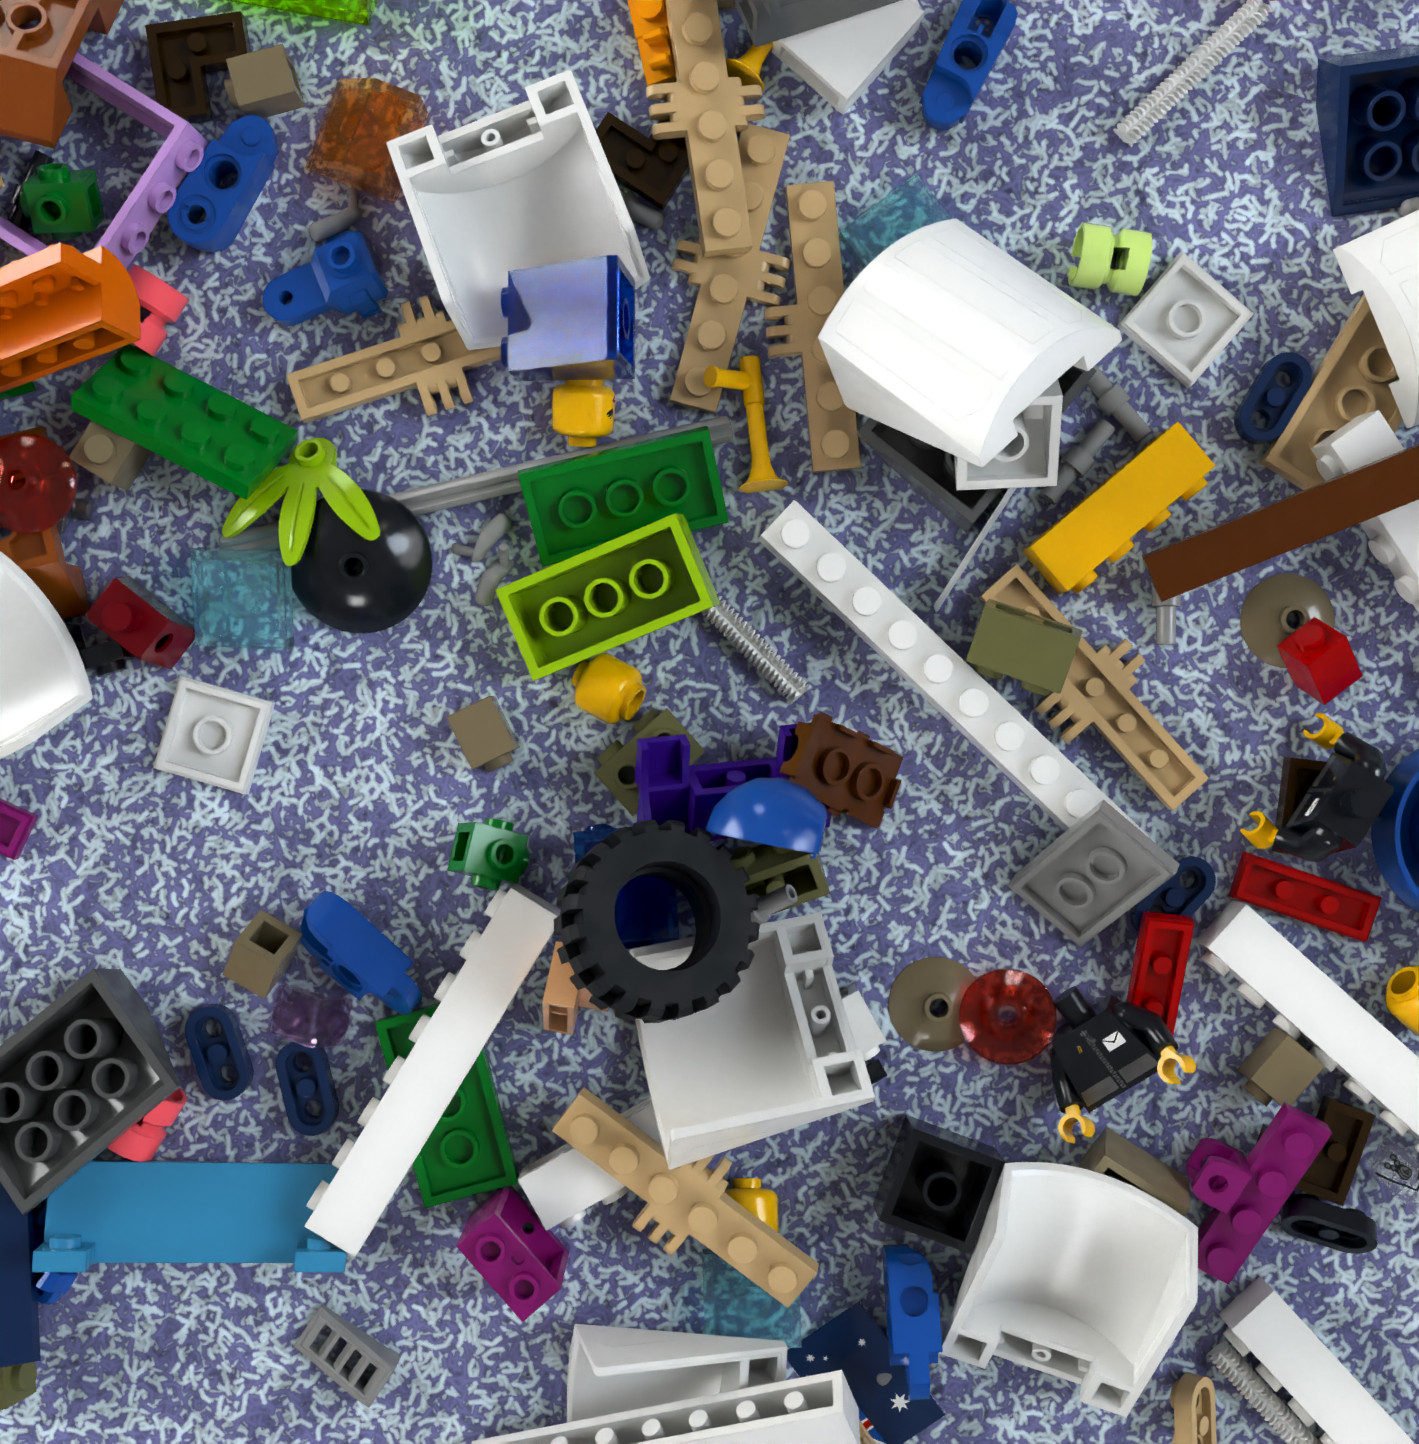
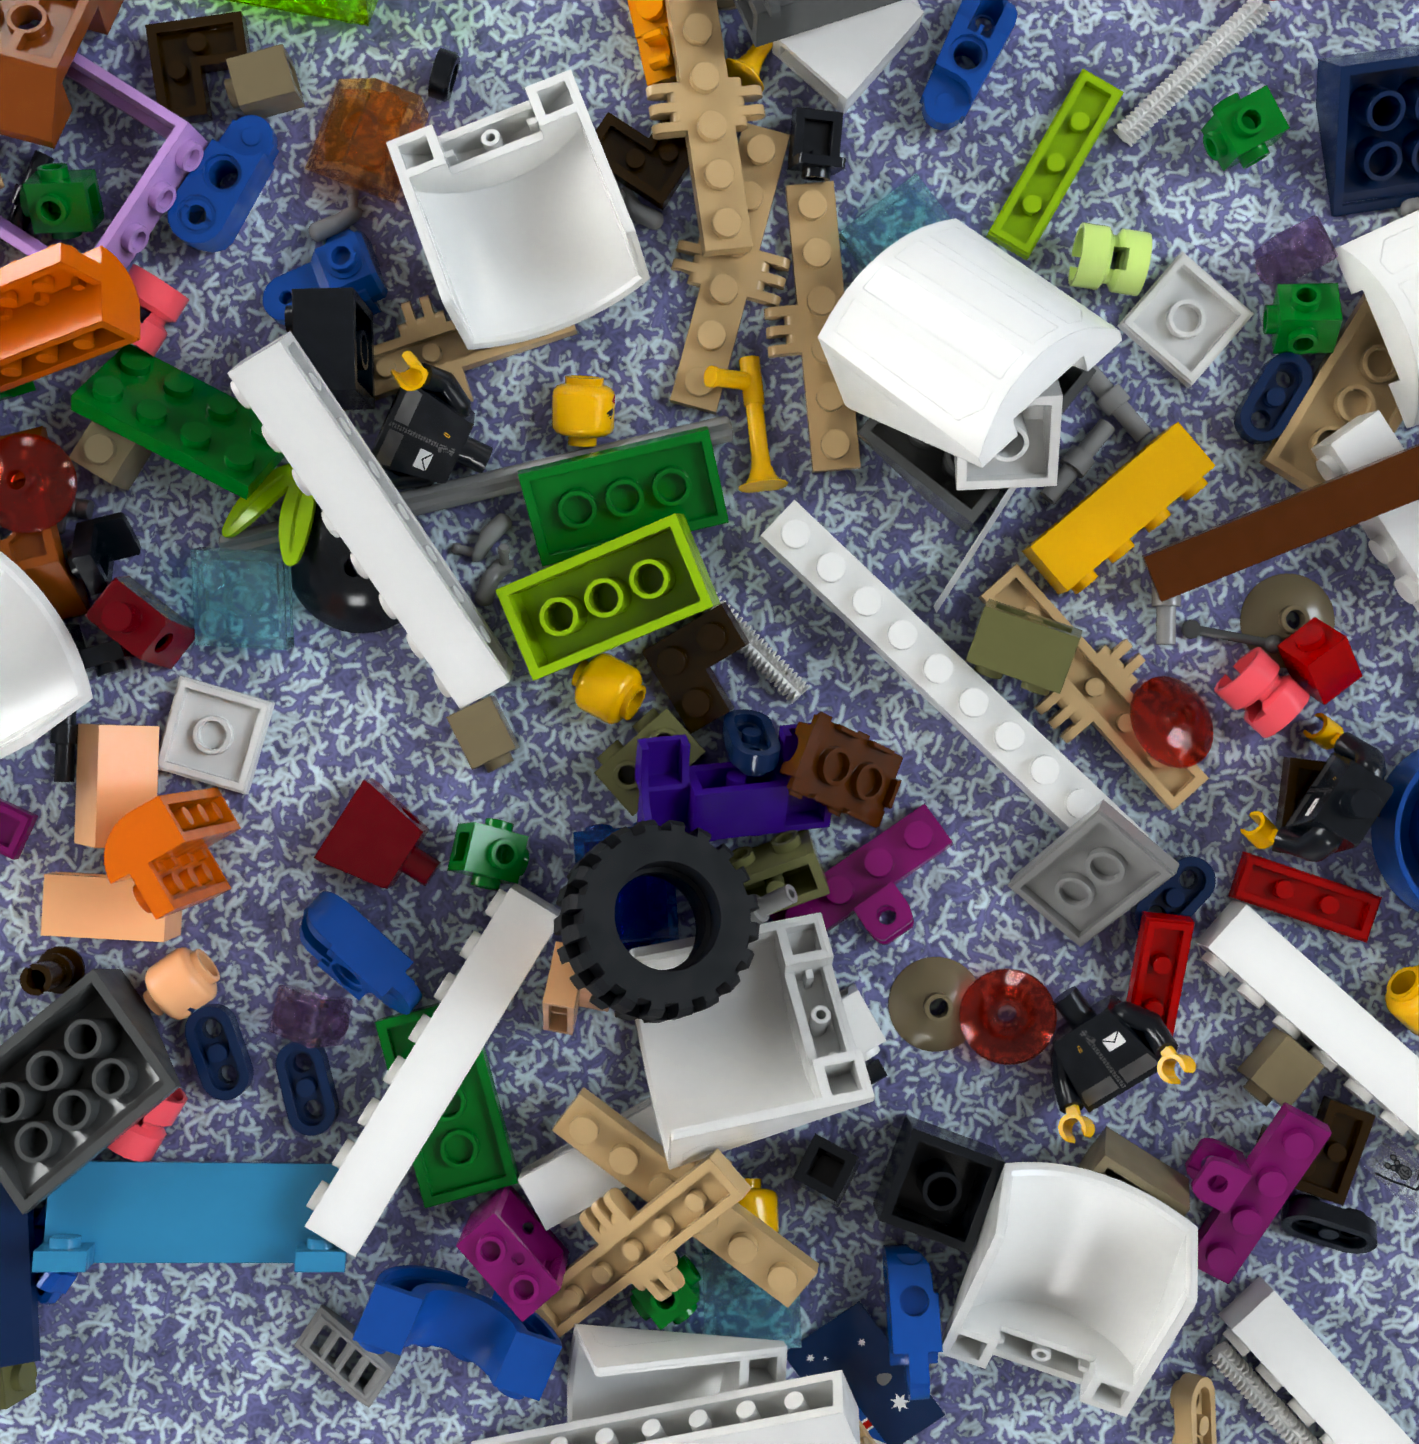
(54, 972): none -> dark brown pin
(65, 738): none -> black bar
(93, 908): none -> light nougat piece
(97, 546): none -> black bracket
(112, 777): none -> light nougat piece
(168, 852): none -> orange brick
(181, 983): none -> light nougat head
(262, 954): dark tan brick -> none
(338, 339): none -> black brick
(371, 518): none -> white brick
(378, 840): none -> dark red torso
(427, 428): none -> black torso
(437, 1310): none -> blue brick
(443, 74): none -> black tile
(570, 321): clear blue slope -> none
(640, 1243): none -> tan hinge
(677, 1306): none -> green brick
(685, 662): none -> dark brown plate
(751, 742): none -> dark blue plate
(771, 814): blue cylinder -> none
(815, 143): none -> black bracket
(826, 1170): none -> black brick
(868, 877): none -> magenta plate
(1054, 164): none -> lime tile
(1171, 722): none -> clear red dish
(1192, 629): none -> dark grey hinge
(1243, 129): none -> green brick
(1265, 696): none -> coral wheel
(1294, 253): none -> clear purple bracket
(1304, 318): none -> green brick

